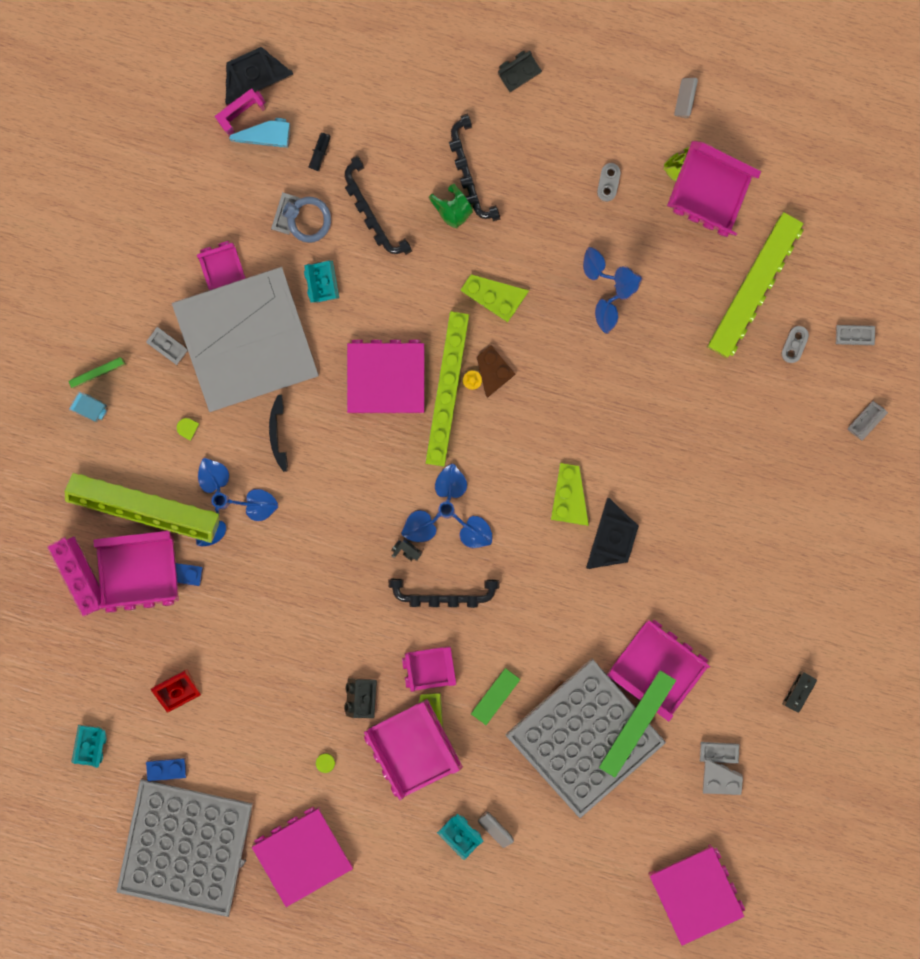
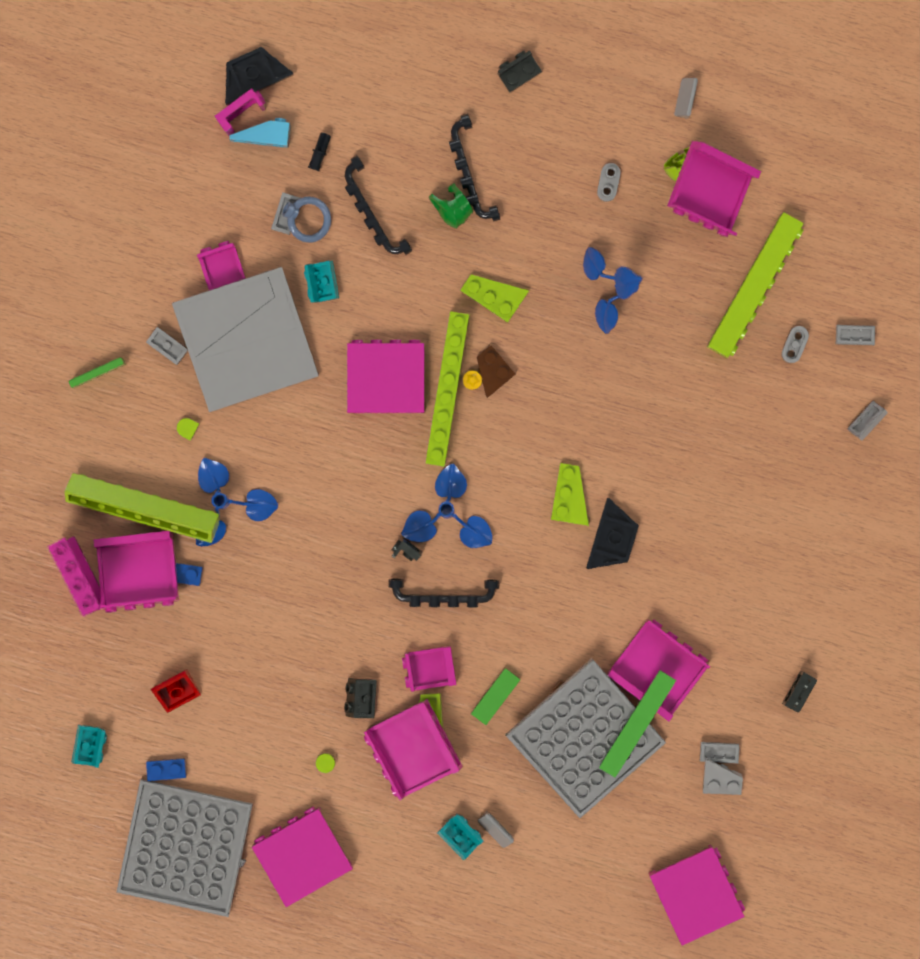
(89, 407): medium azure slope -> none
(277, 409): black slope -> none

